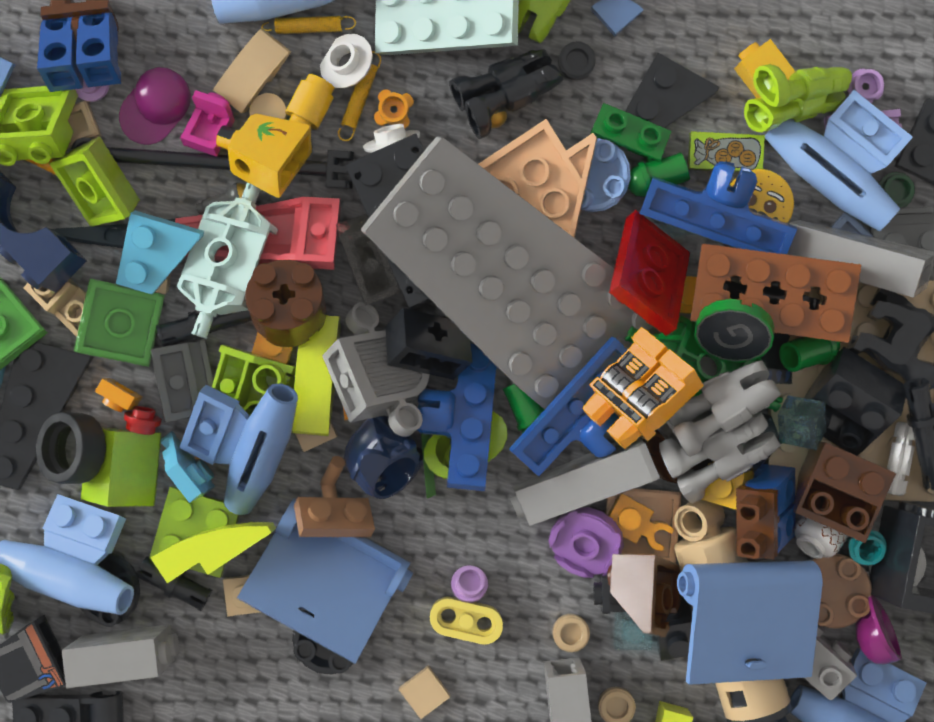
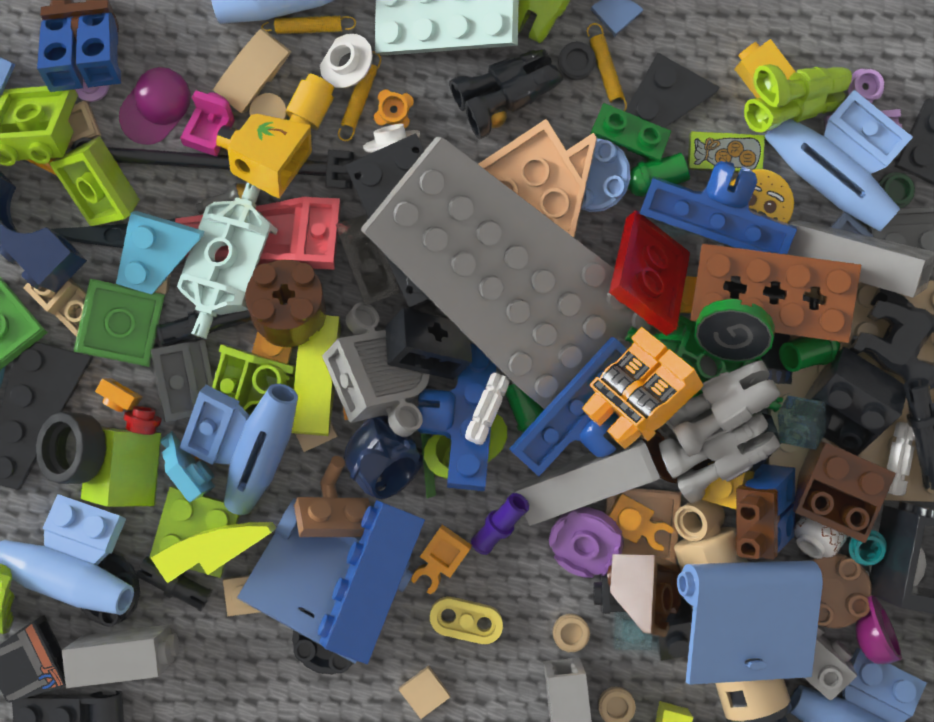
(370, 582): none -> blue brick
(443, 556): none -> light orange plate
(469, 584): lavender plate -> none
(487, 408): none -> white axle
(500, 523): none -> dark purple pin
(606, 66): none -> yellow piece

